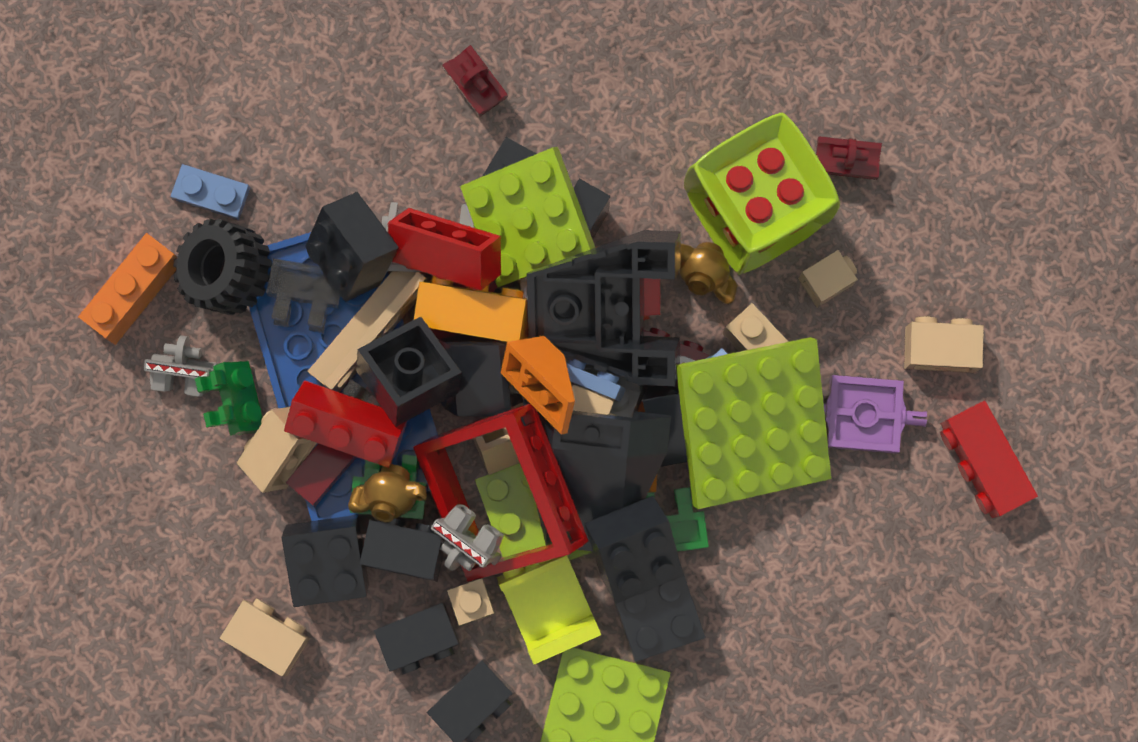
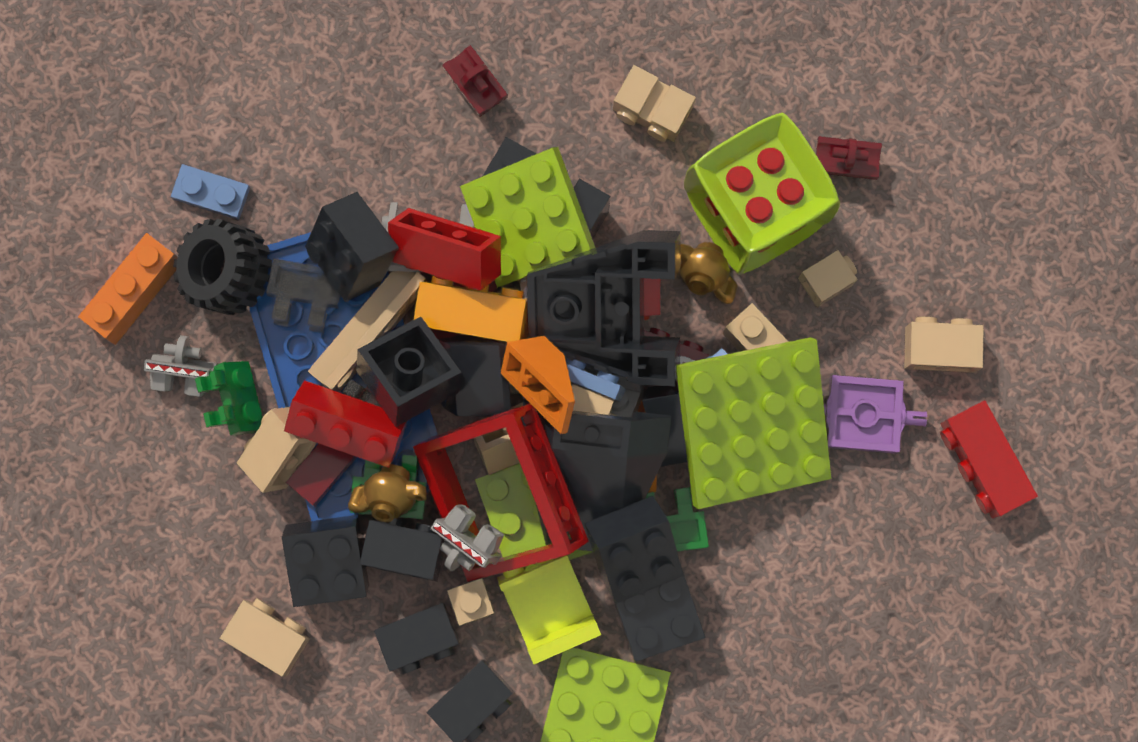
(653, 104): none -> tan brick

